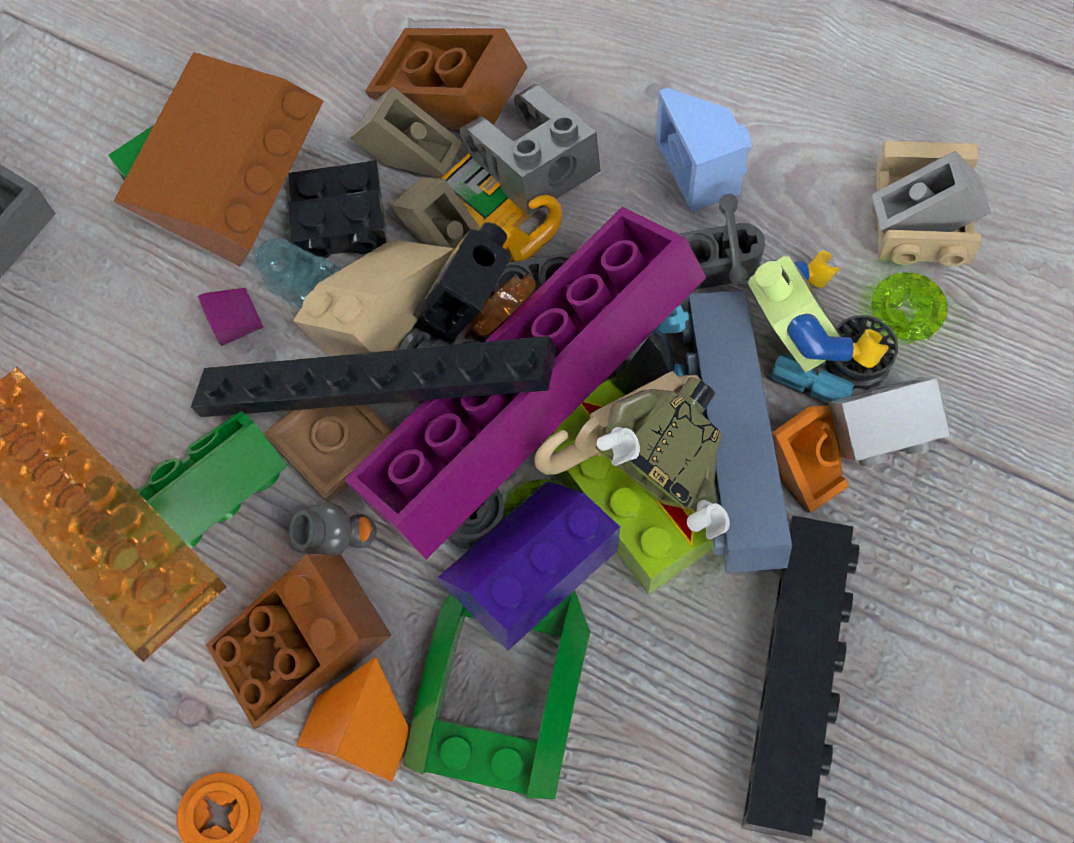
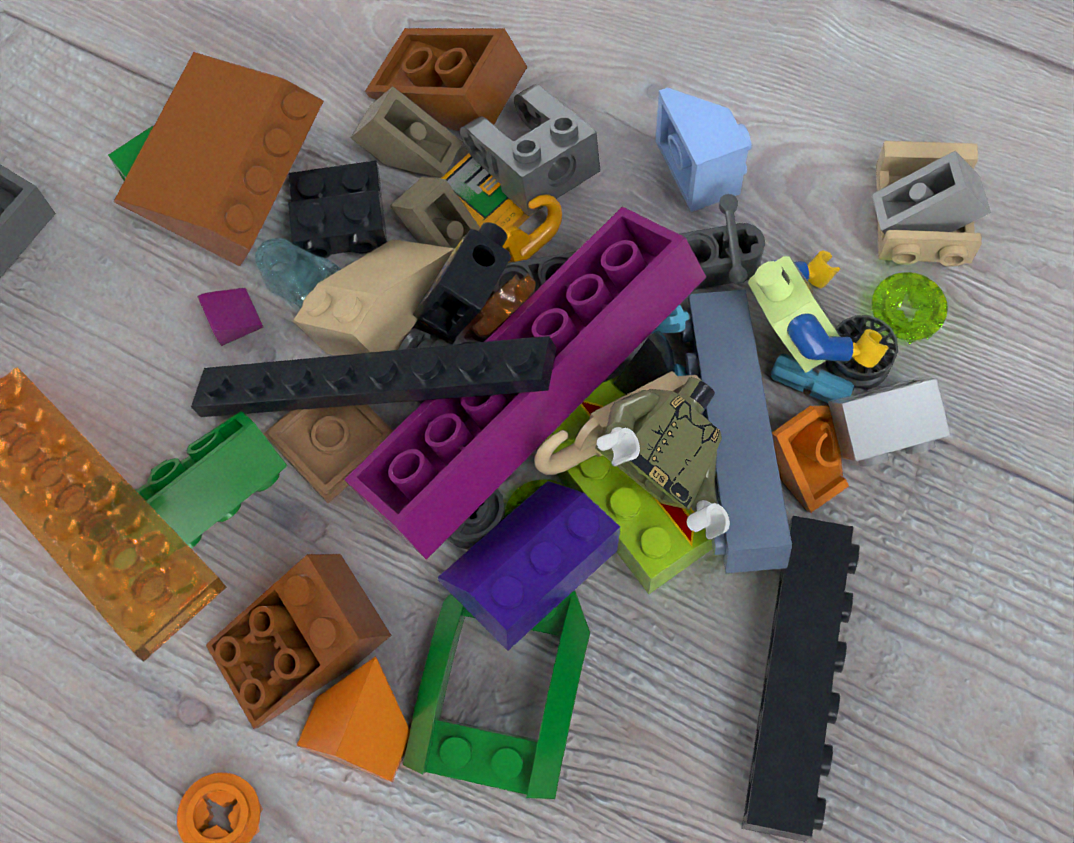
(329, 530): dark grey animal -> none

